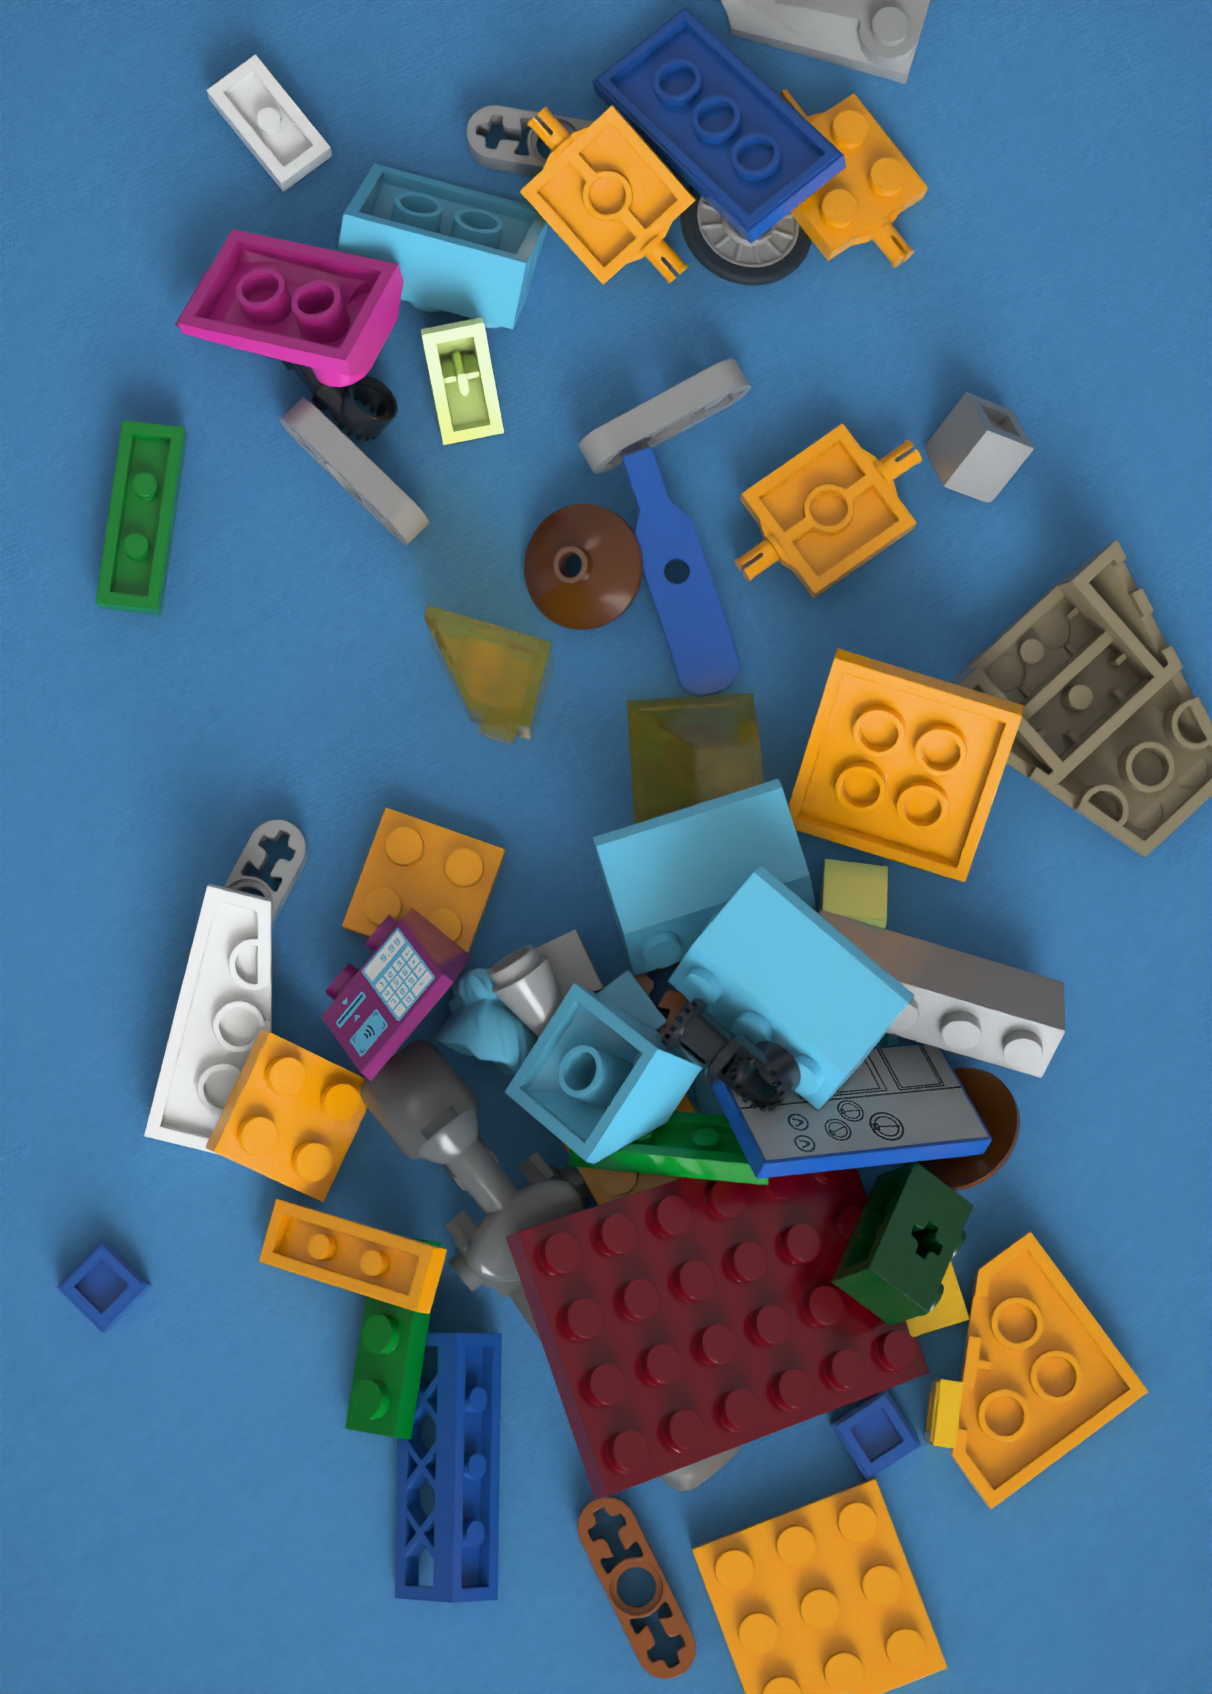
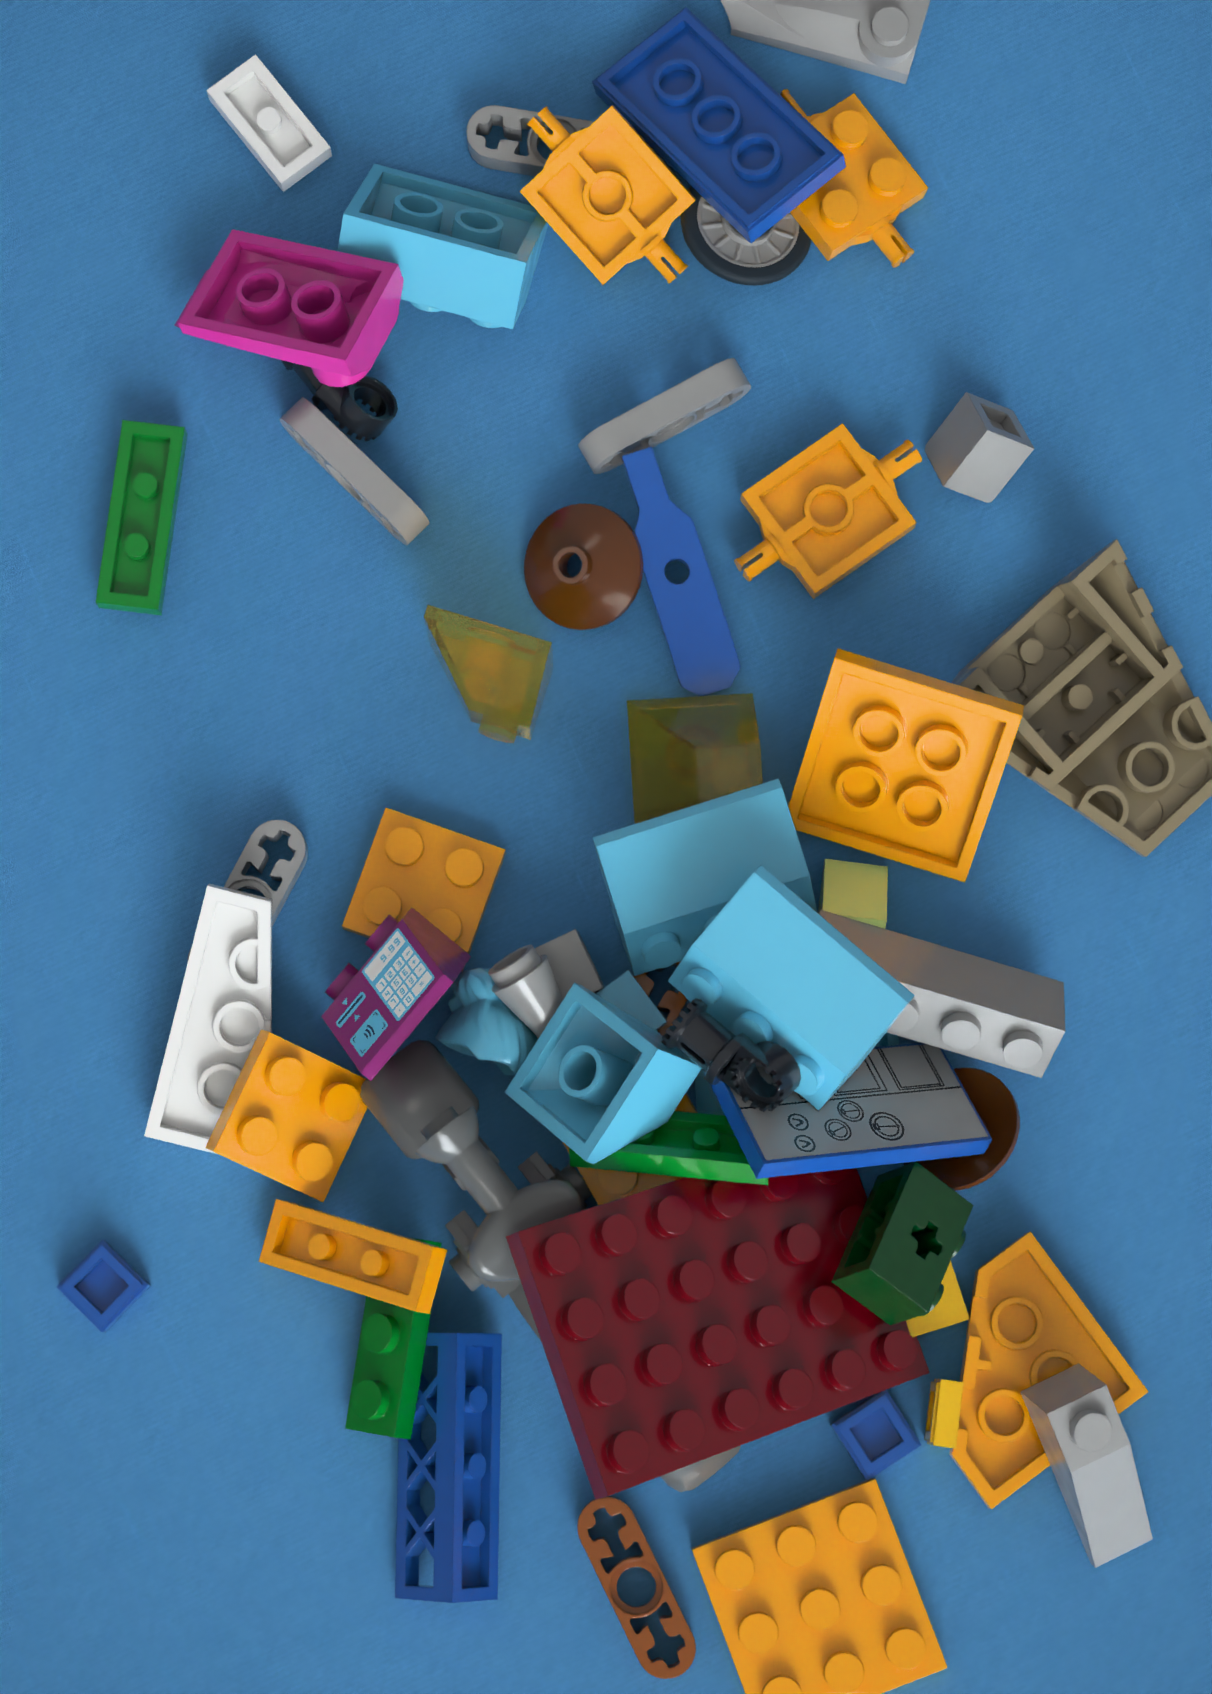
(462, 380): yellowish green slope -> none
(1090, 1461): none -> light grey slope

